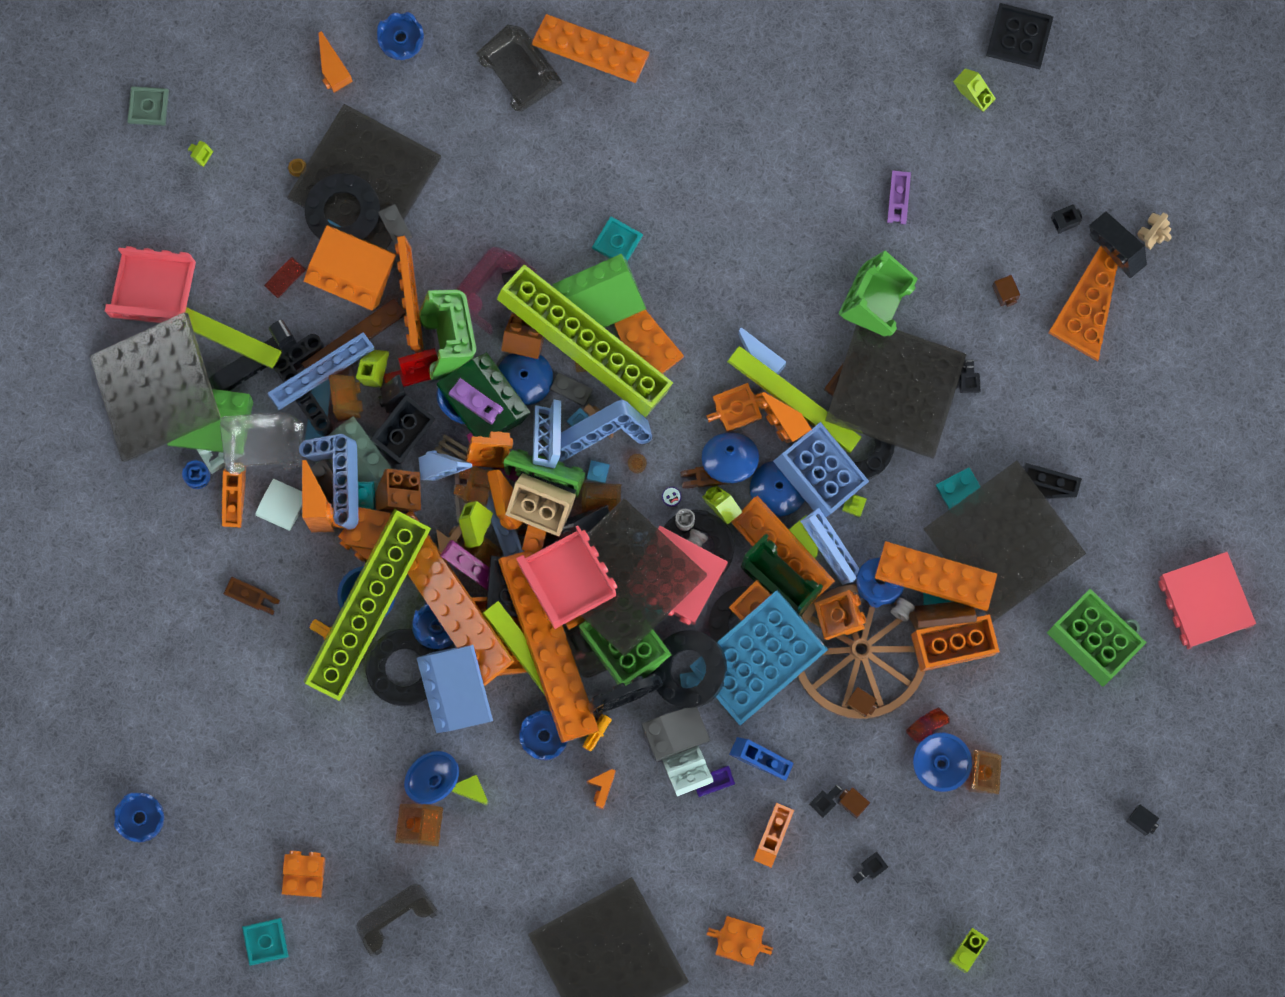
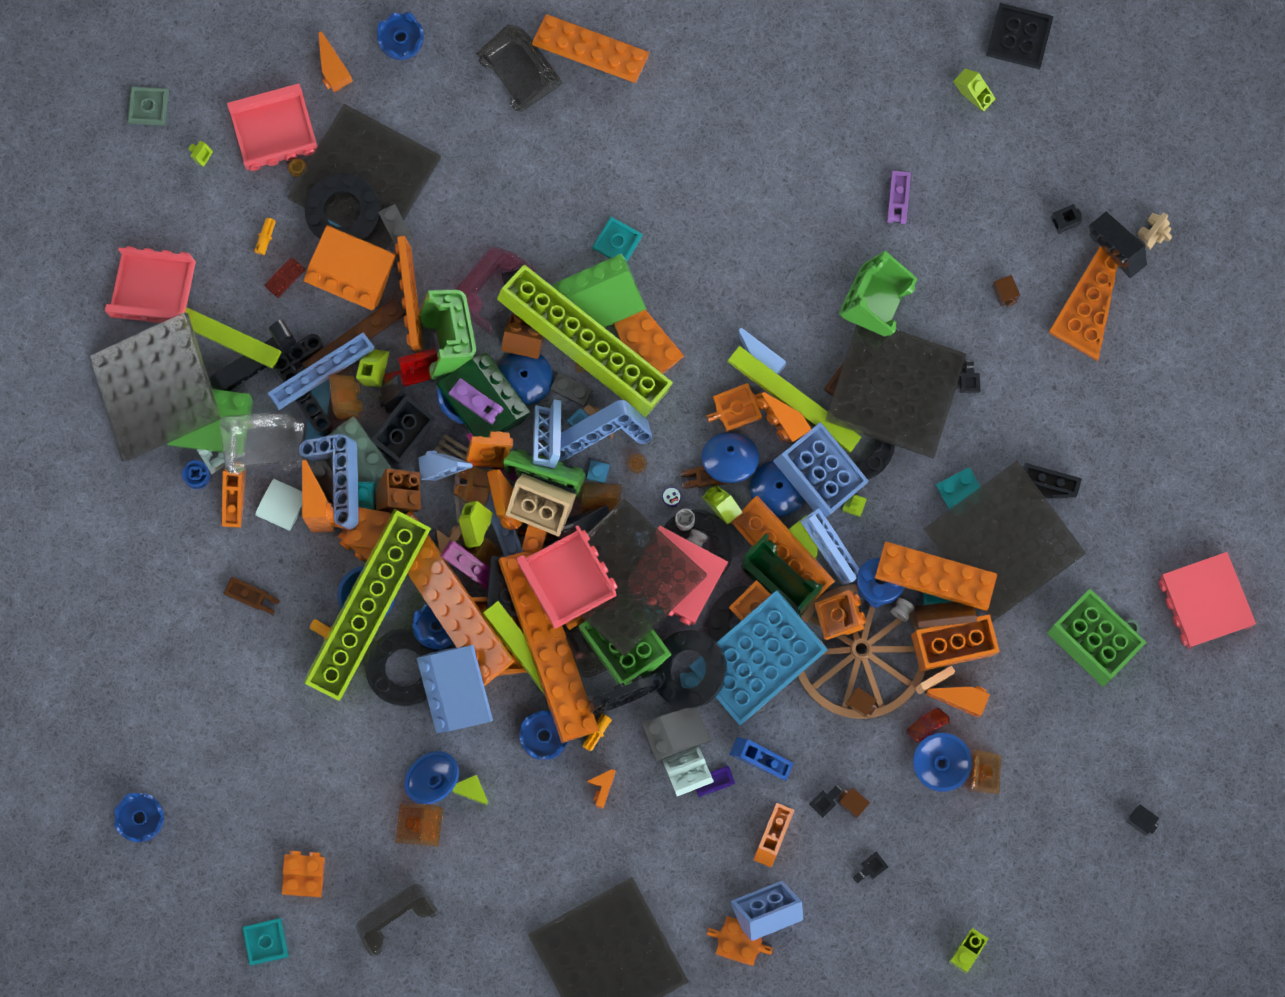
(265, 236): none -> light orange axle
(273, 127): none -> coral panel
(767, 910): none -> medium blue slope
(936, 679): none -> light nougat tile
(967, 699): none -> orange slope

